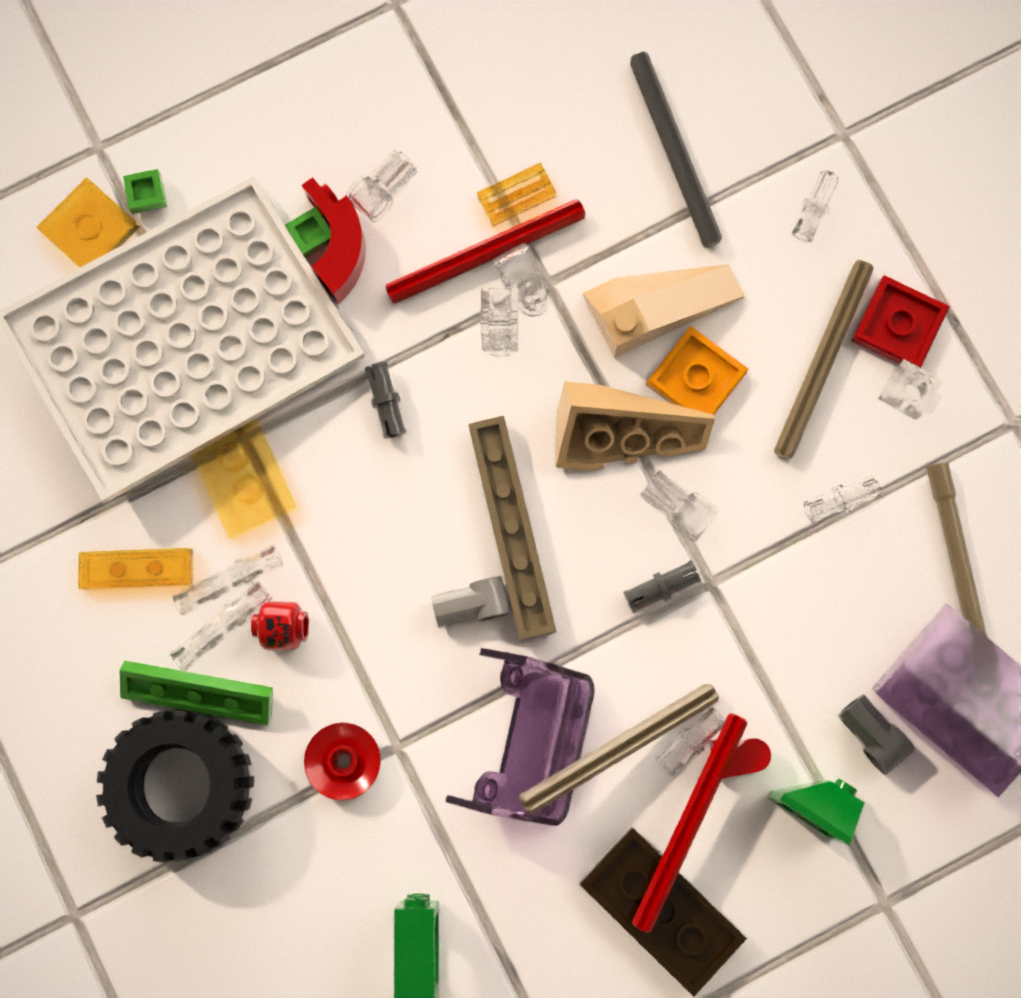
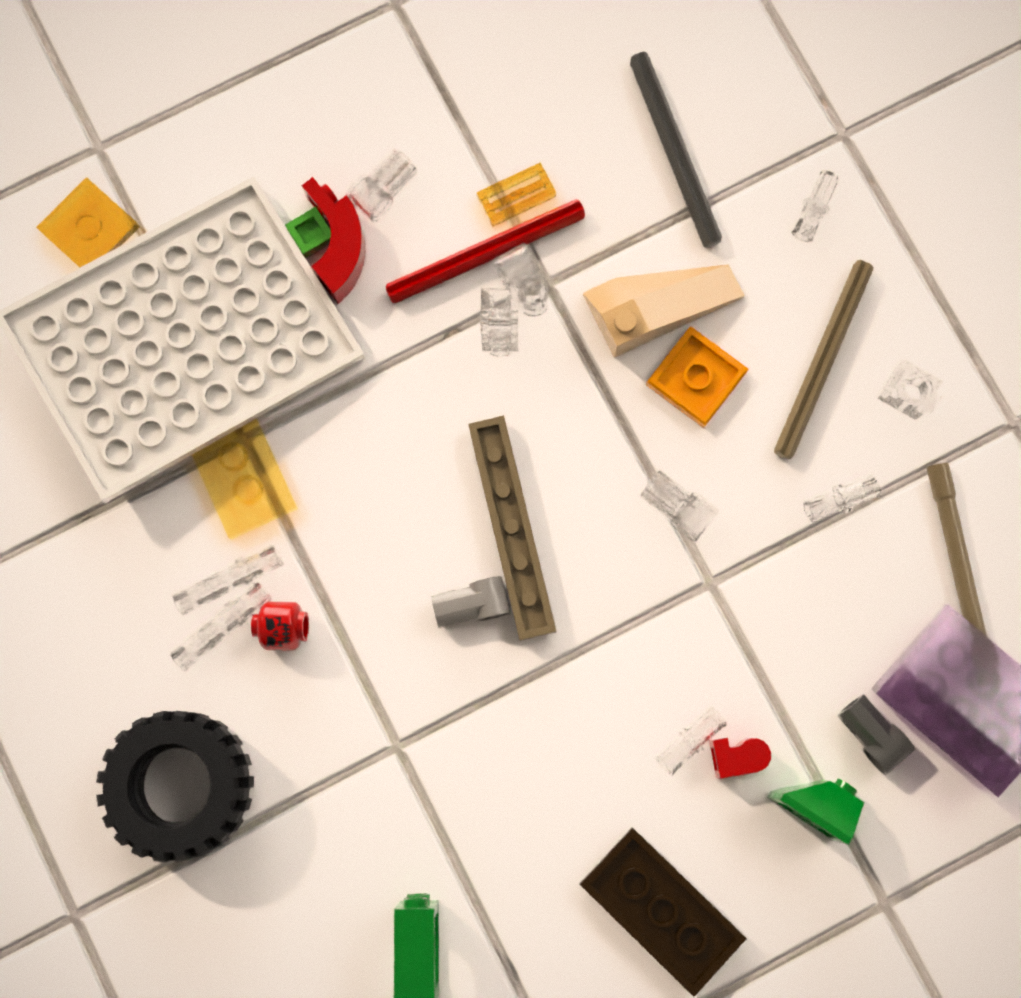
(135, 568): clear yellow tile -> none
(145, 191): bright green plate -> none
(196, 692): bright green plate -> none
(322, 764): red dish -> none
(385, 400): dark grey pin -> none
(541, 740): clear purple windscreen -> none
(614, 425): tan wedge -> none
(618, 748): dark tan axle -> none
(662, 586): dark grey pin -> none
(689, 823): red axle -> none
(900, 322): red tile -> none

